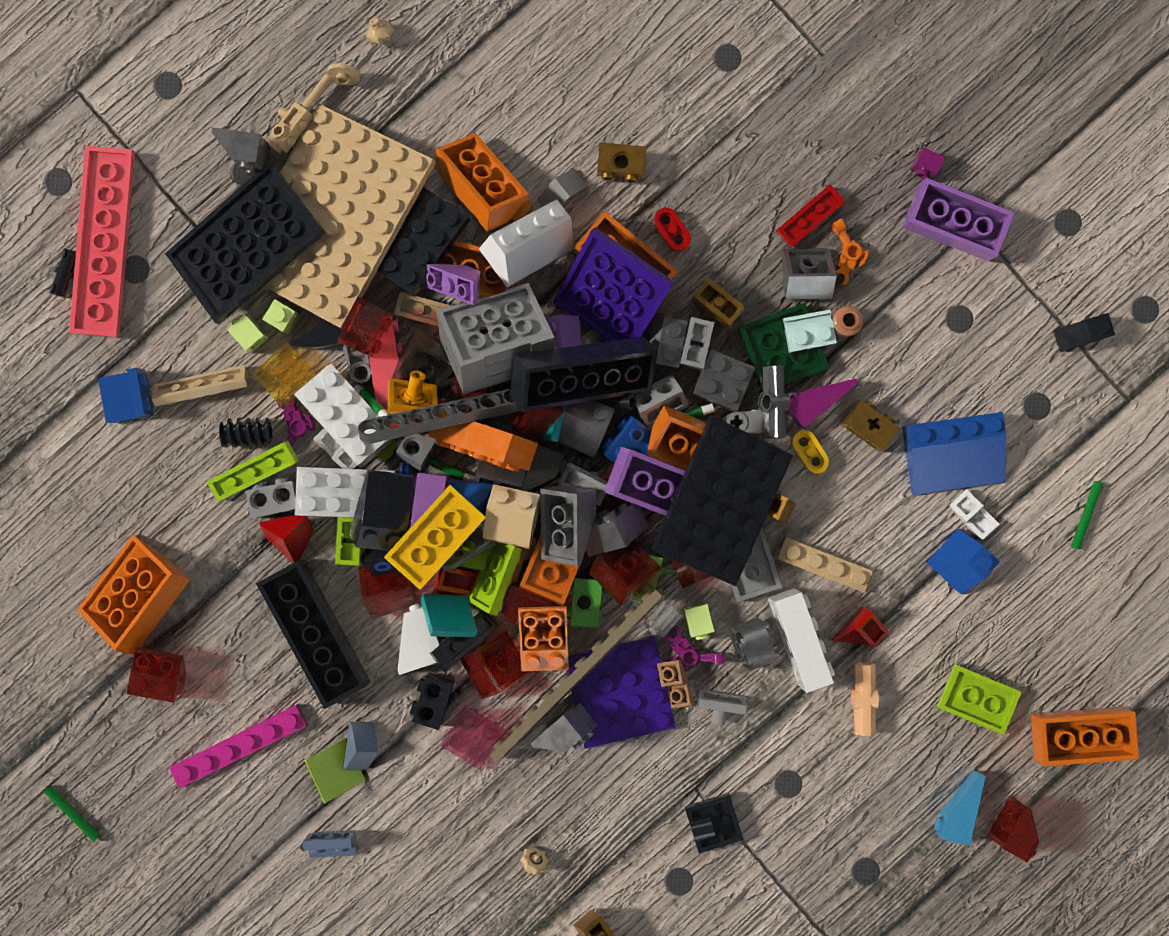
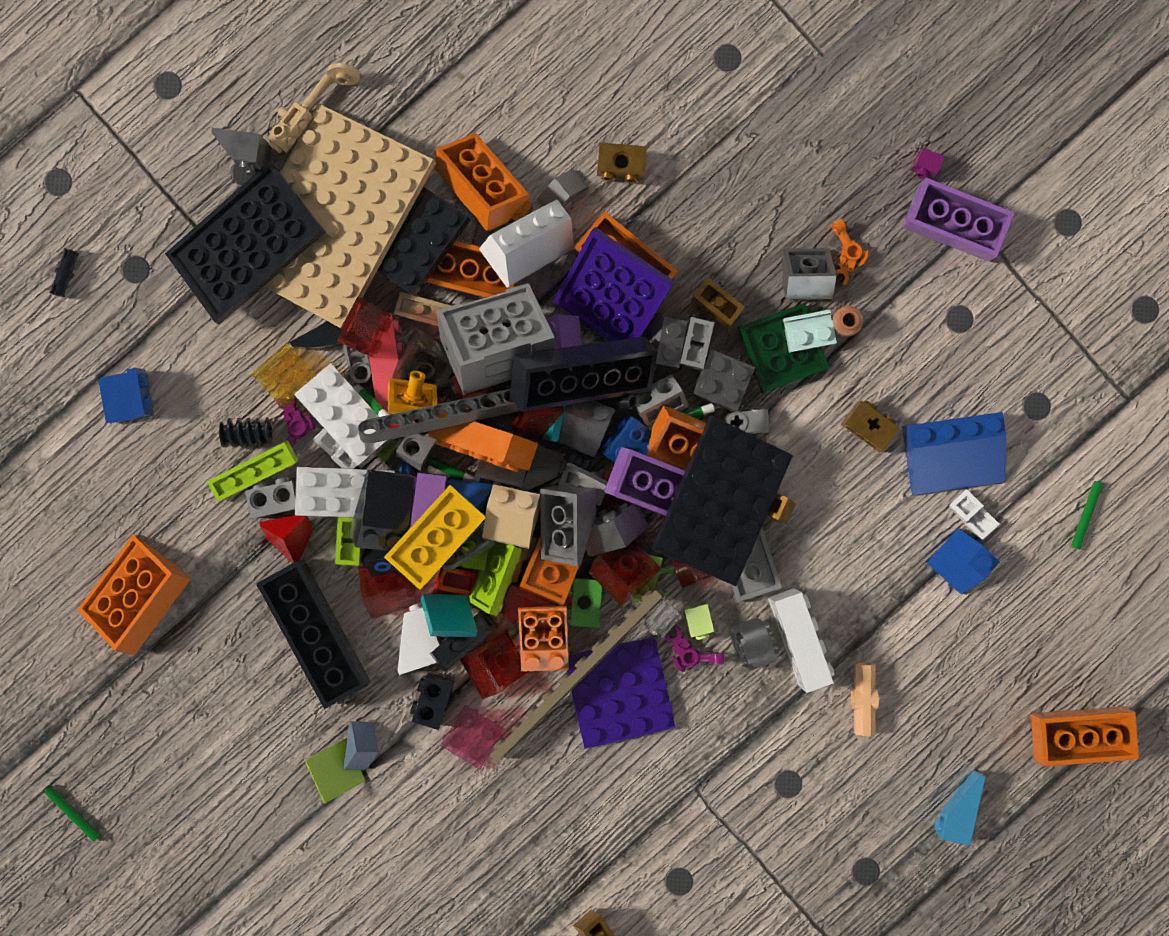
(102, 241): coral plate -> none
(157, 675): clear red slope -> none
(200, 385): tan plate -> none
(238, 746): dark pink plate -> none
(247, 332): yellowish green brick -> none
(281, 317): yellowish green brick -> none
(330, 844): sand blue bracket -> none
(379, 31): tan piece -> none
(455, 281): medium lavender slope -> none
(534, 861): tan piece -> none
(568, 731): flat silver slope -> none
(673, 229): red plate -> none
(675, 679): medium nougat slope -> none
(713, 823): black plate -> none
(721, 704): light grey tile -> none
(773, 402): dark grey piece -> none
(809, 451): yellow plate -> none
(810, 216): red plate -> none
(813, 402): magenta slope -> none
(824, 564): tan plate -> none
(862, 629): red slope -> none
(979, 699): lime plate -> none
(1016, 830): clear red slope -> none
(1084, 332): black slope -> none

